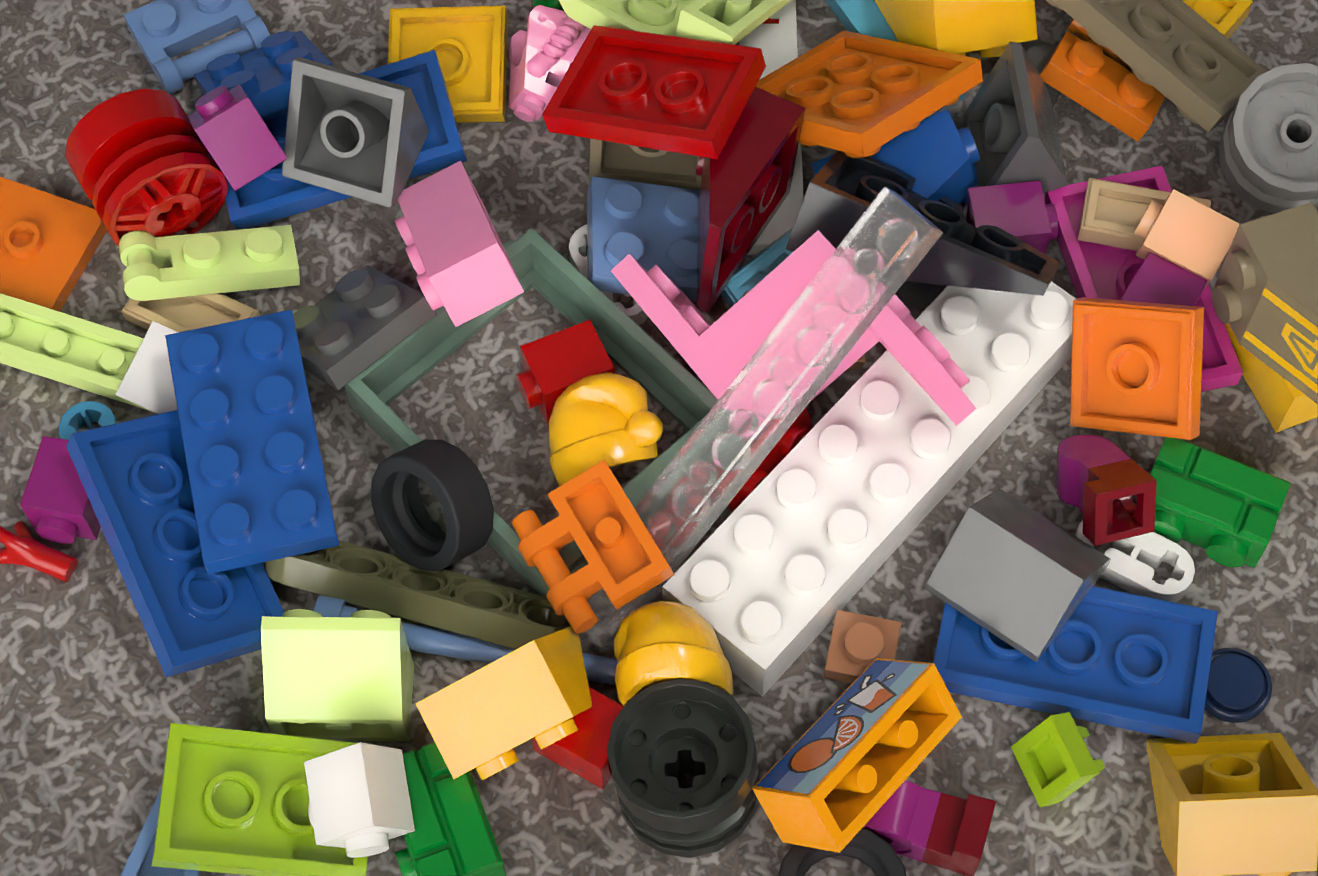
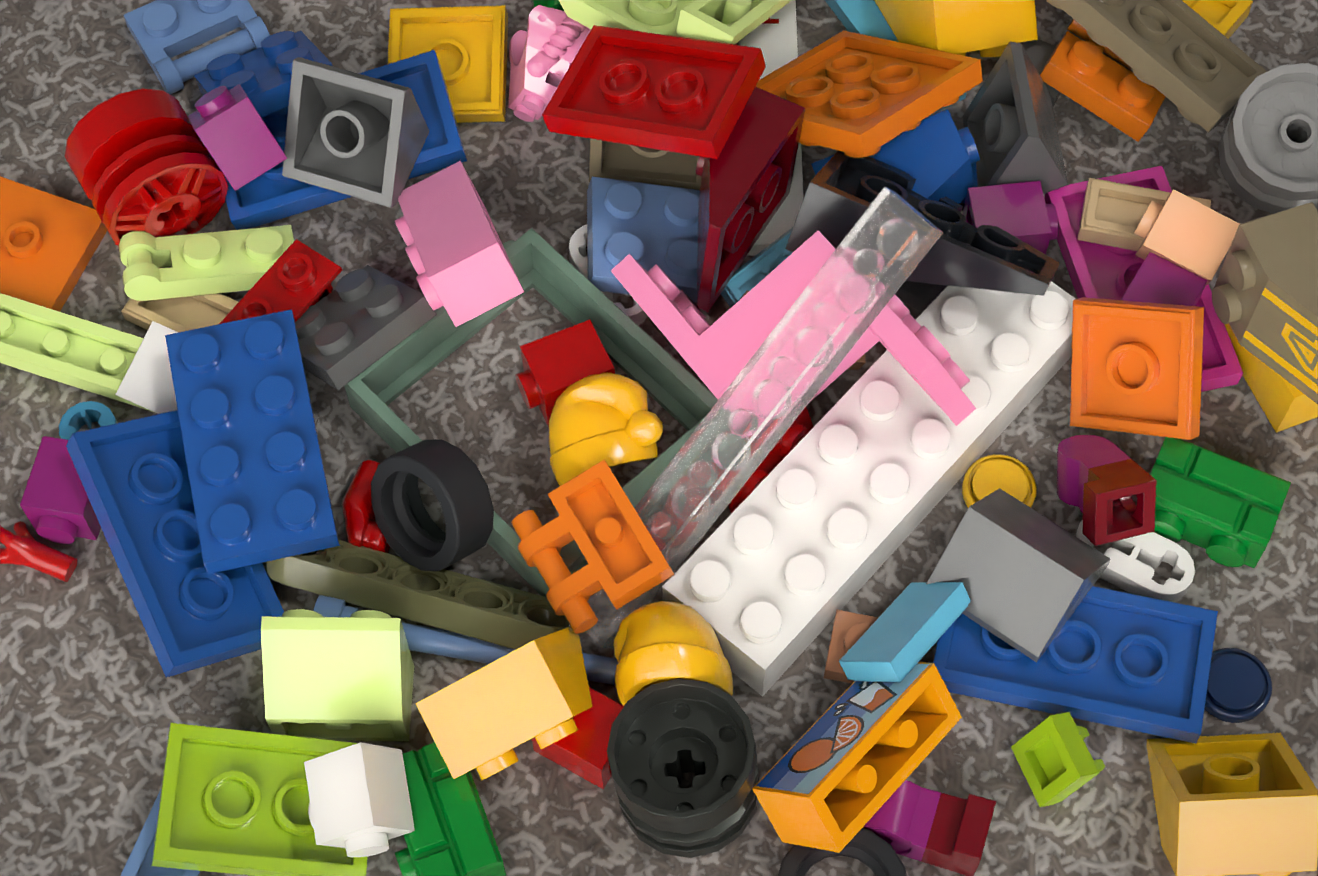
(290, 283): none -> red hinge
(359, 513): none -> red arm
(905, 632): none -> medium azure tile
(998, 472): none -> yellow piece

